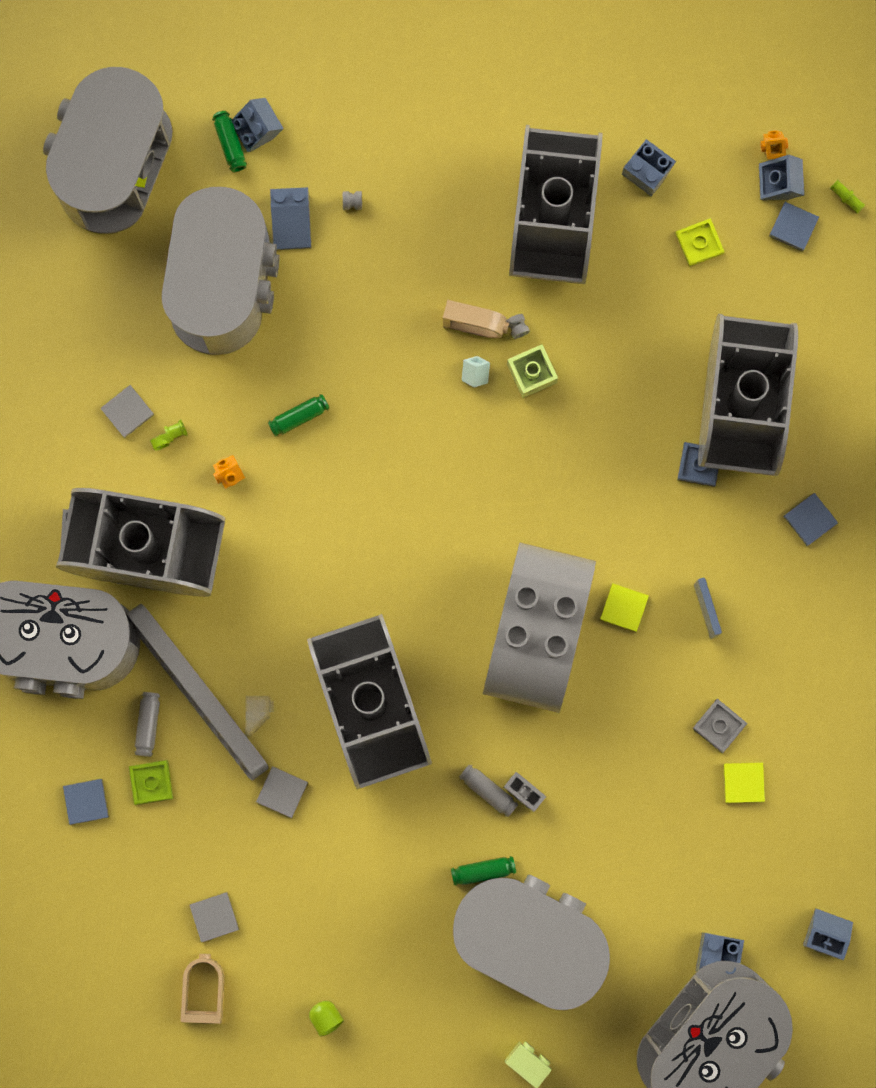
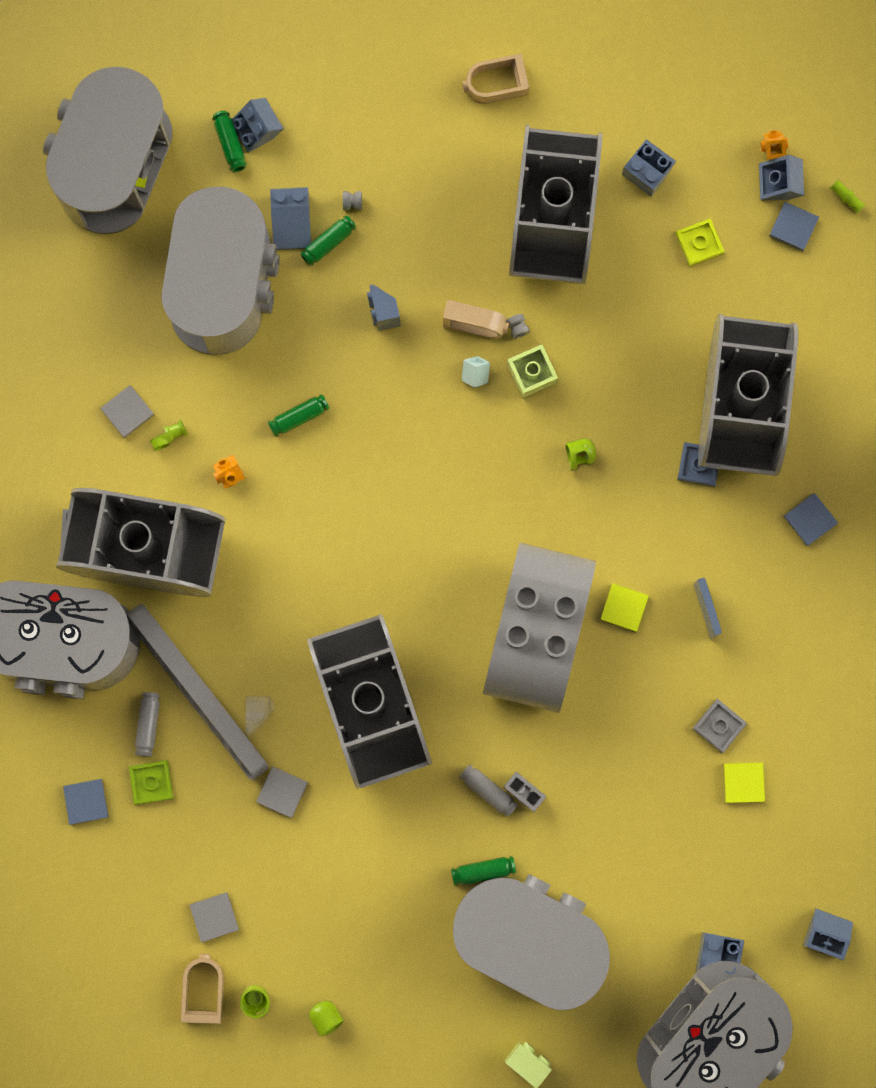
(251, 1002): none -> lime helmet
(328, 240): none -> green axle
(385, 309): none -> sand blue slope
(520, 75): none -> tan window
(577, 447): none -> lime helmet

